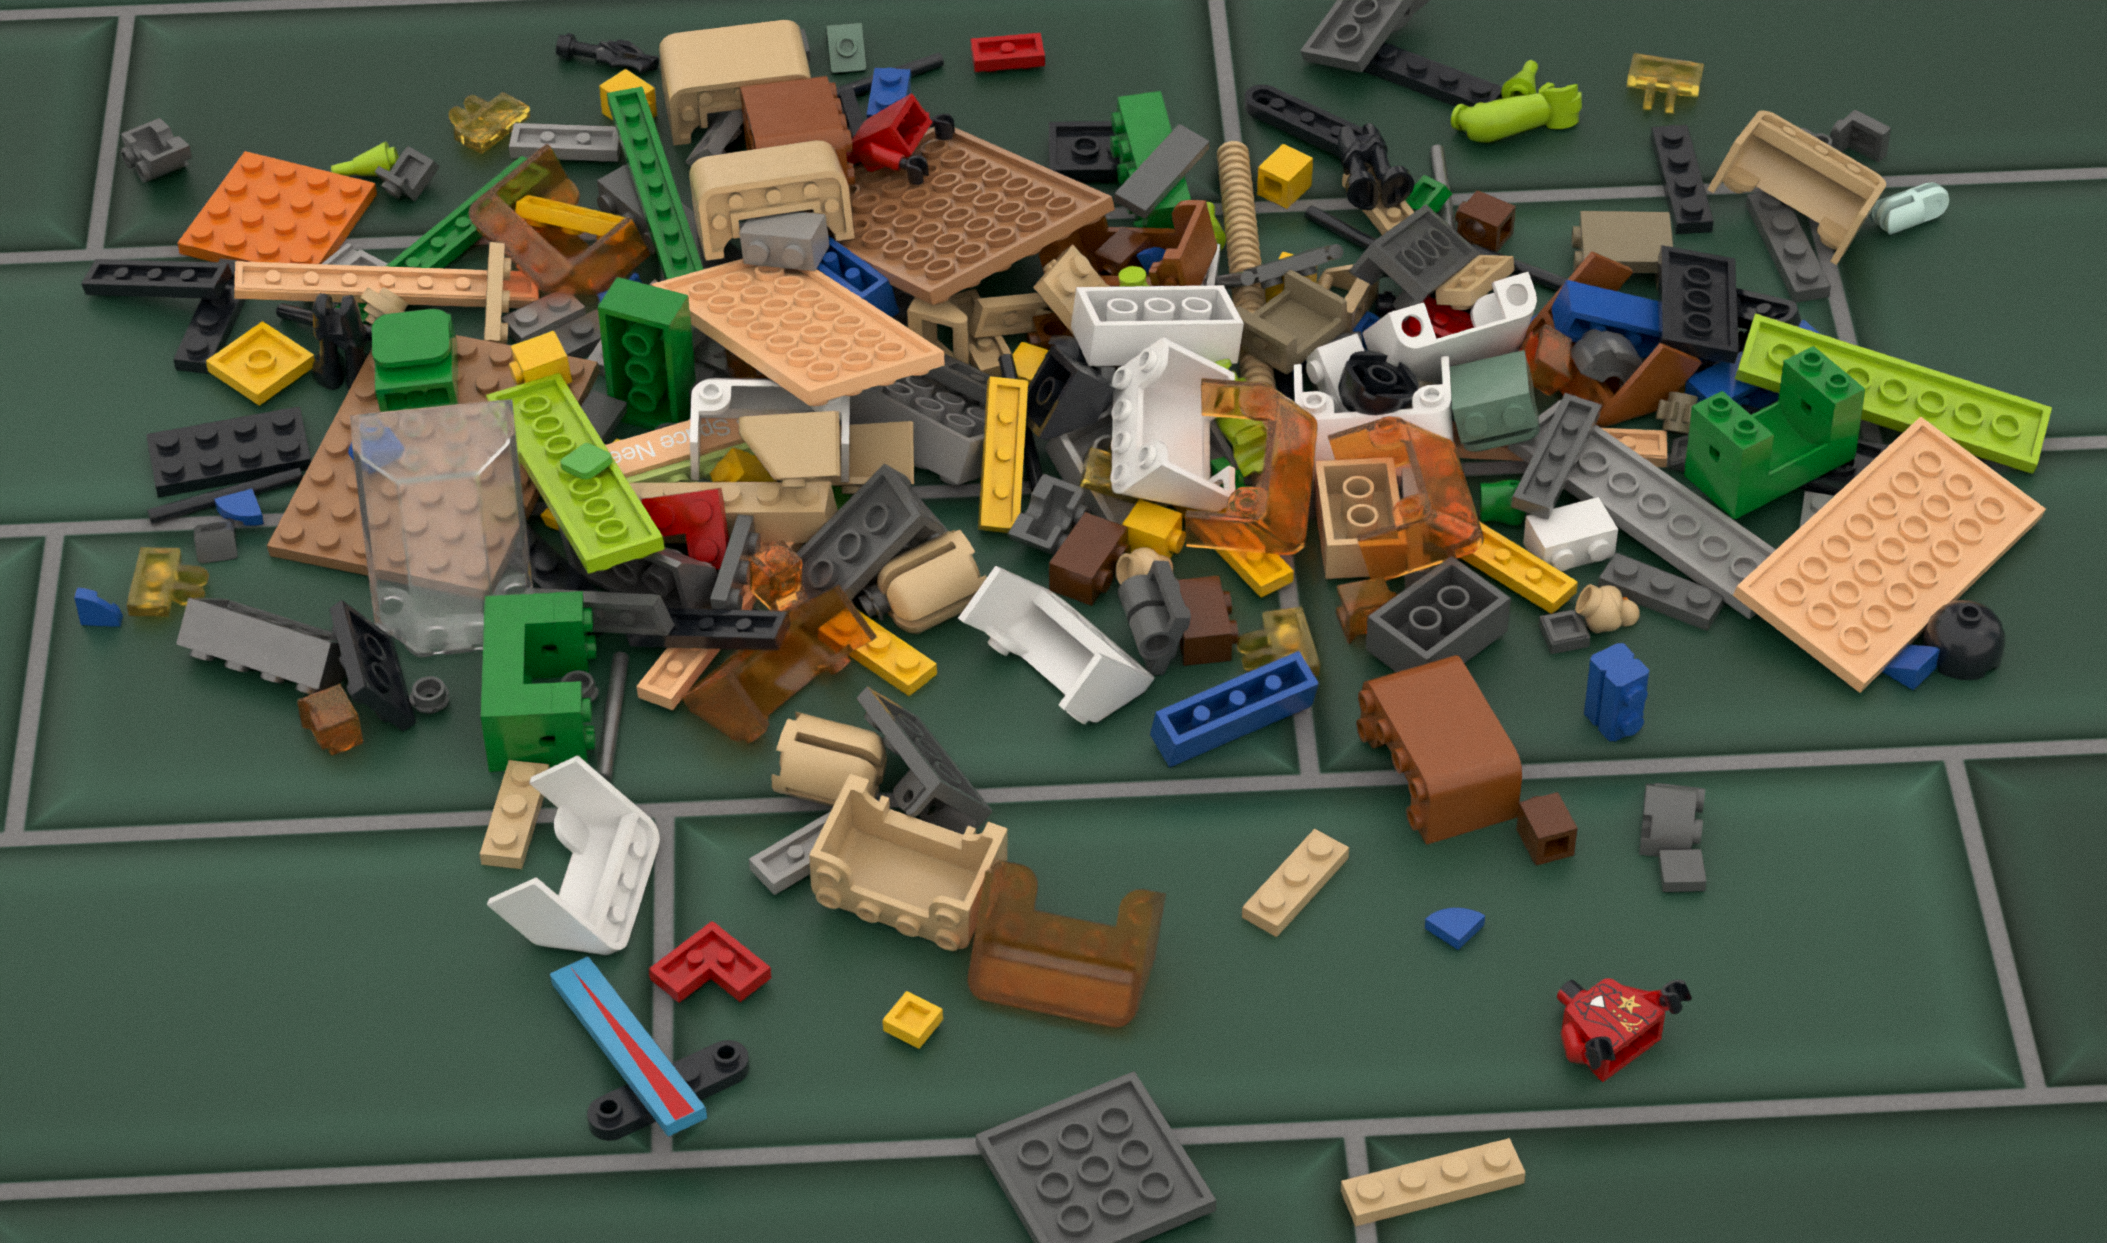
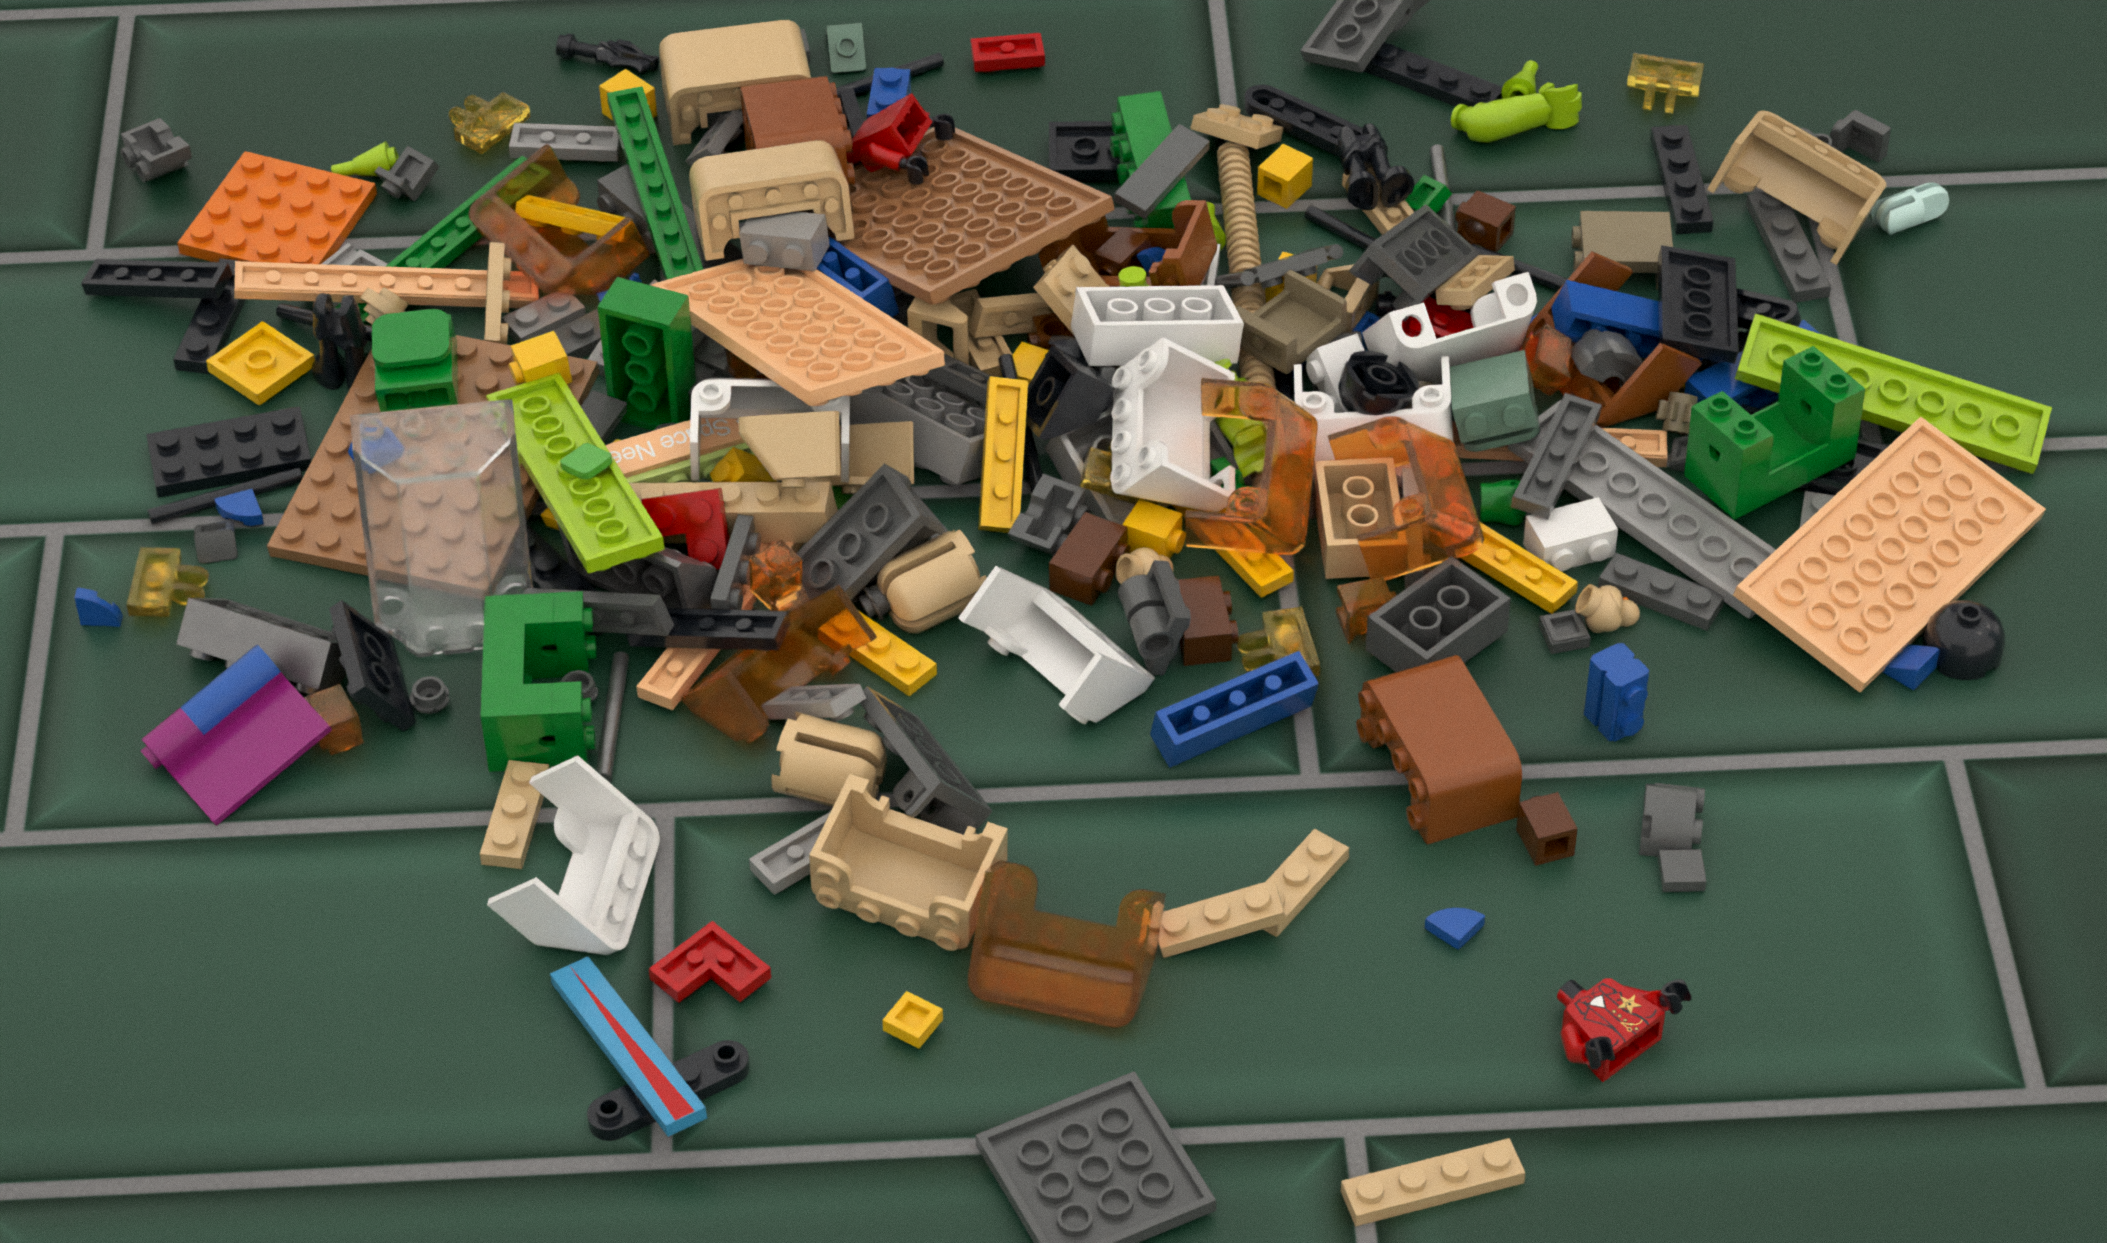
(235, 735): none -> magenta door
(817, 700): none -> light grey plate
(1220, 918): none -> tan plate
(1232, 126): none -> tan plate

